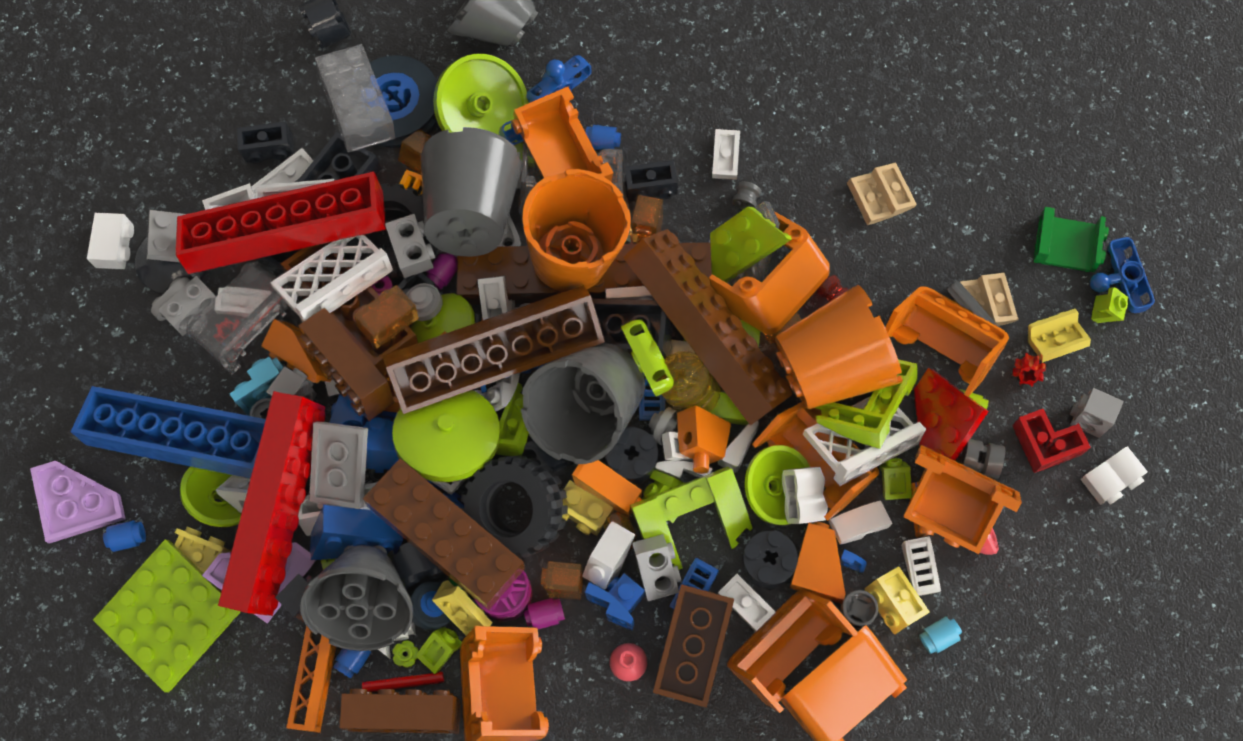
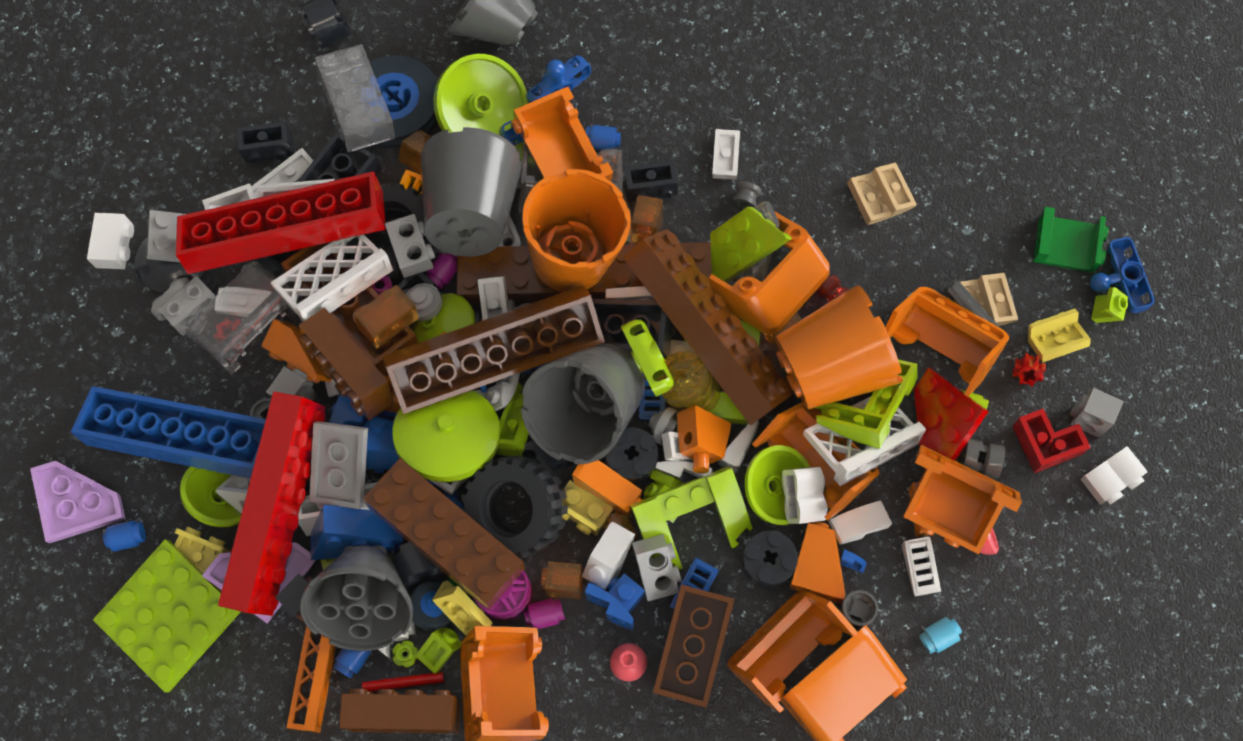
(262, 374): medium azure plate -> none
(747, 603): white plate -> none
(896, 479): lime bracket -> none
(897, 600): light yellow bracket -> none

